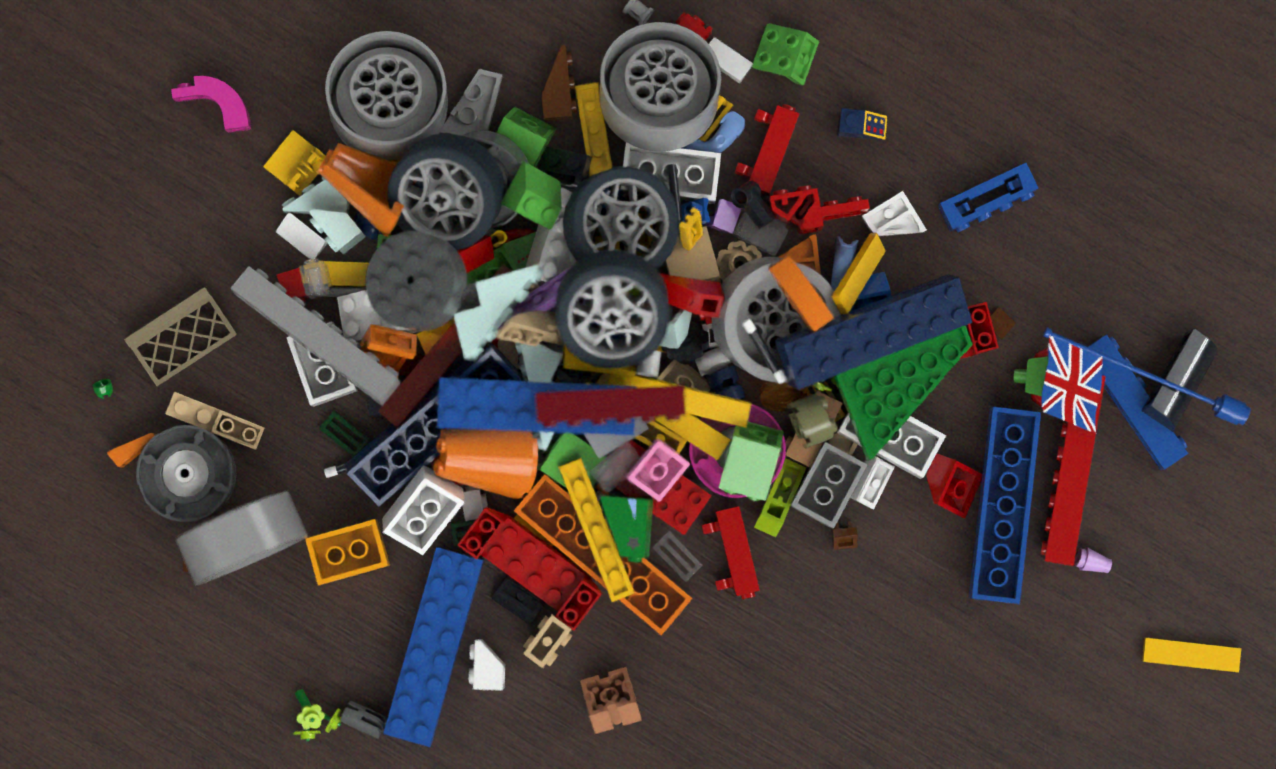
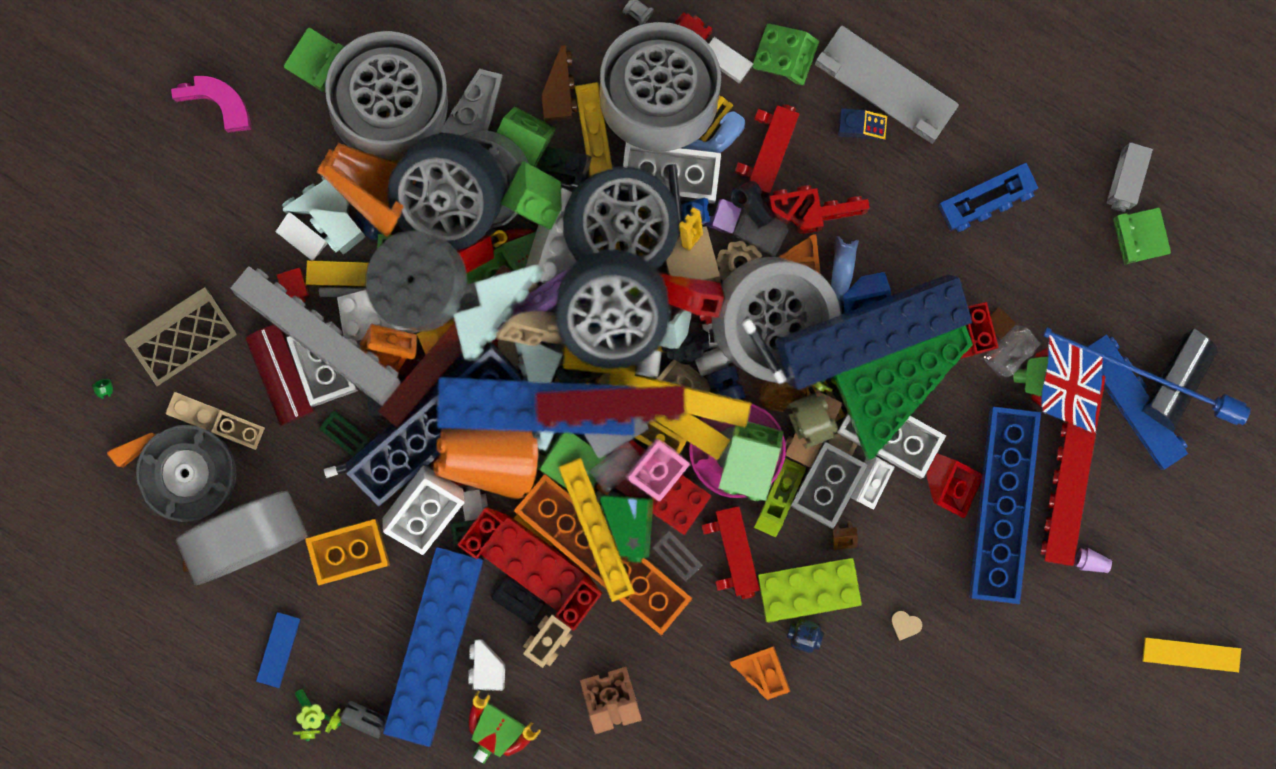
(278, 650): none -> blue tile
(279, 374): none -> dark red brick
(295, 162): yellow hinge -> none
(313, 58): none -> bright green bracket
(316, 278): clear brick -> none
(496, 730): none -> torso
(763, 672): none -> orange wing
(800, 293): orange slope -> none
(805, 635): none -> dark blue head
(809, 590): none -> lime brick
(858, 273): yellow tile -> none
(886, 84): none -> light grey bracket
(894, 217): white wing -> none
(905, 625): none -> tan tile
(1012, 351): none -> clear brick
(1129, 177): none -> light grey window
(1141, 235): none -> bright green bracket

